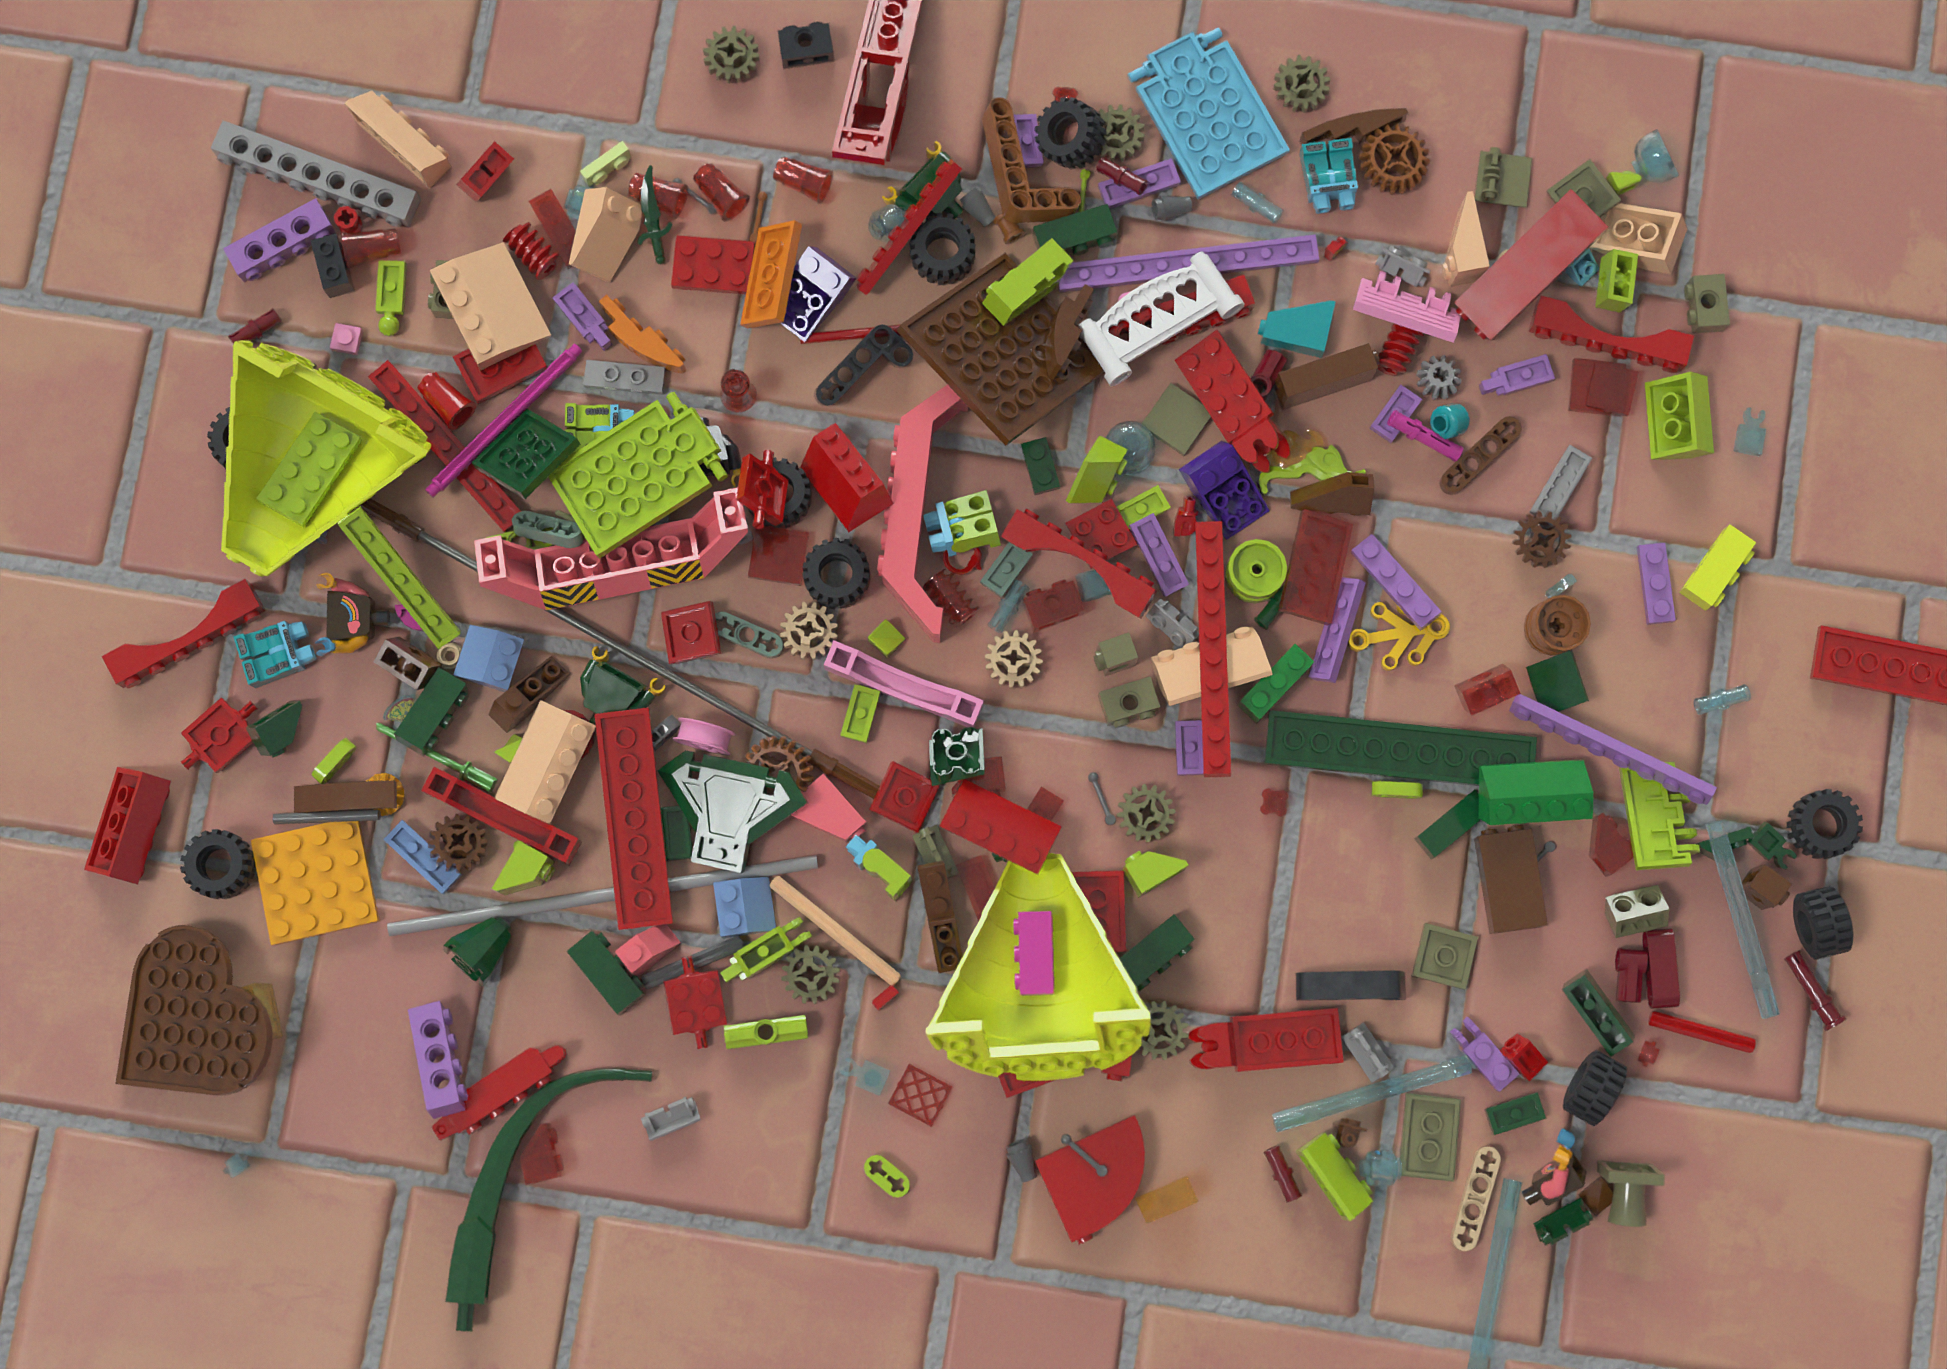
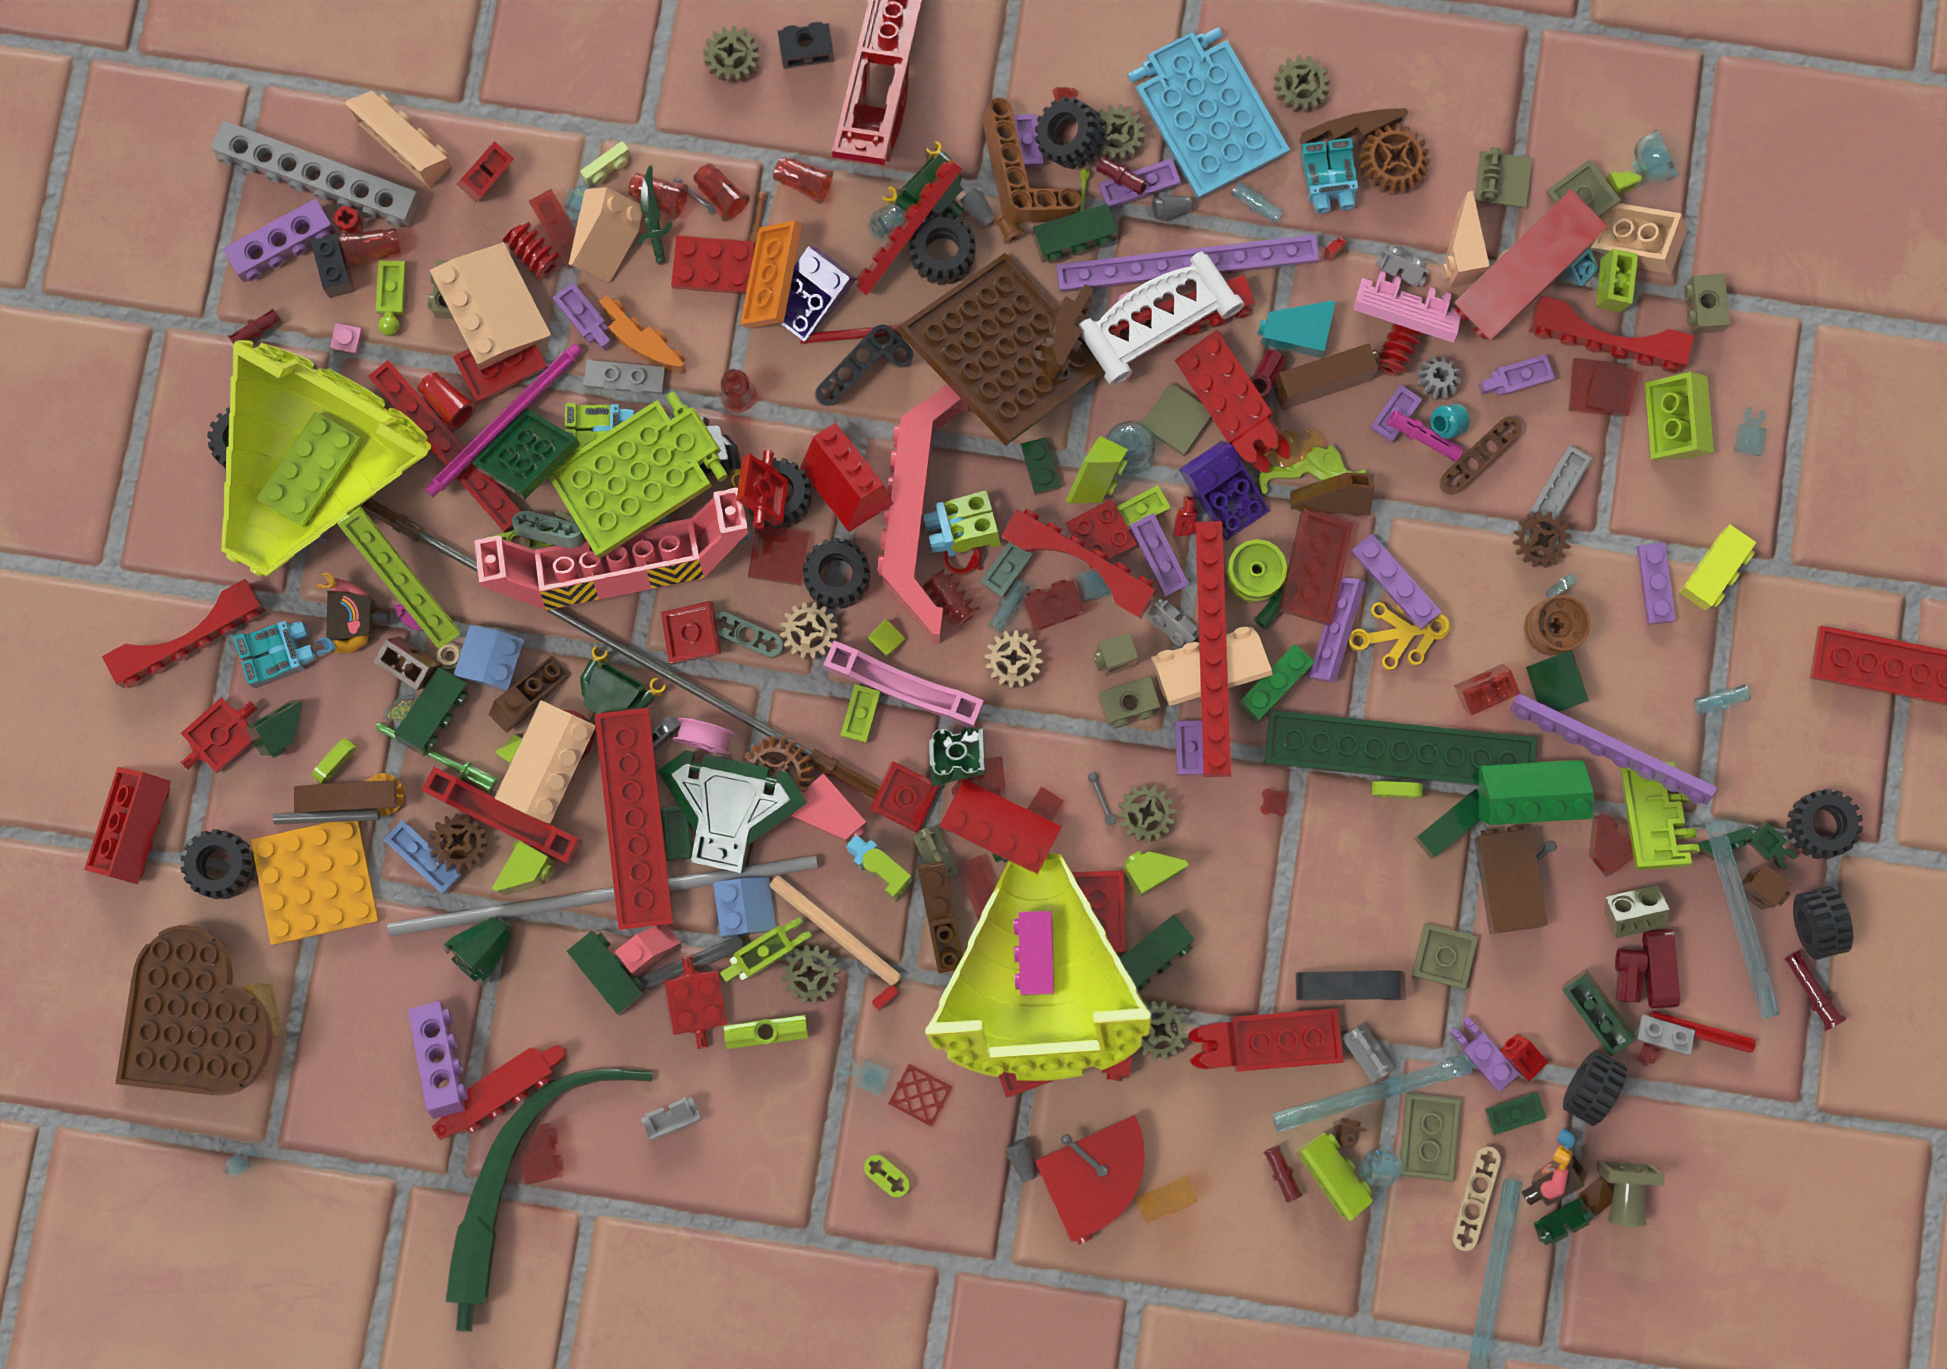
(1027, 282): lime wedge -> none
(1665, 1035): none -> light grey hinge

